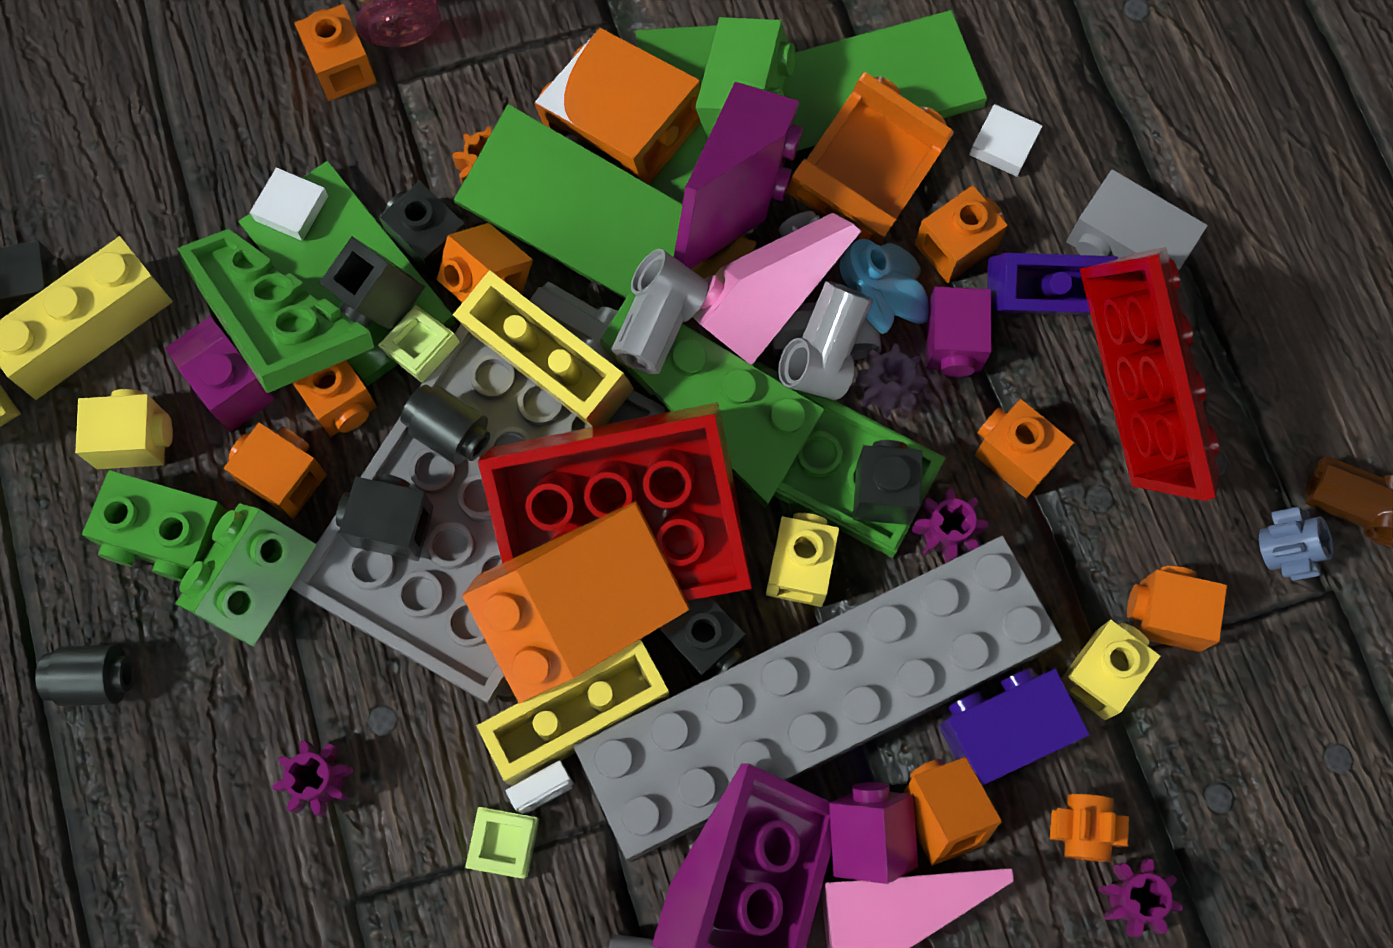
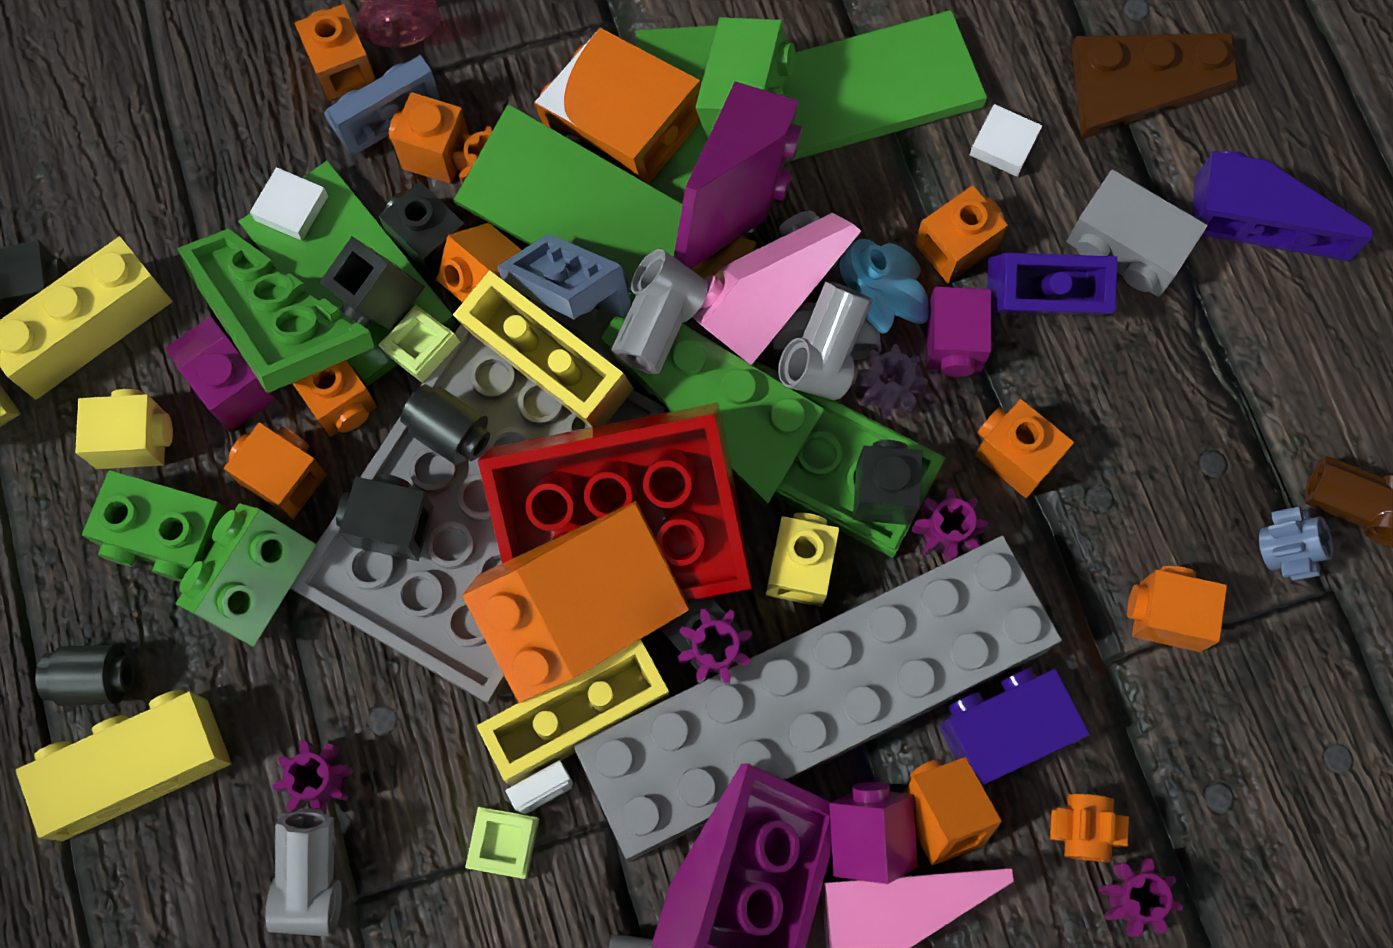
(122, 765): none -> light yellow brick
(303, 893): none -> light grey piece
(366, 114): none -> sand blue bracket
(427, 136): none -> orange brick
(567, 278): none -> sand blue bracket
(723, 631): none -> magenta gear
(871, 158): orange panel -> none
(1110, 668): light yellow brick -> none
(1136, 74): none -> reddish brown wing
(1152, 374): red slope -> none
(1267, 207): none -> dark purple slope

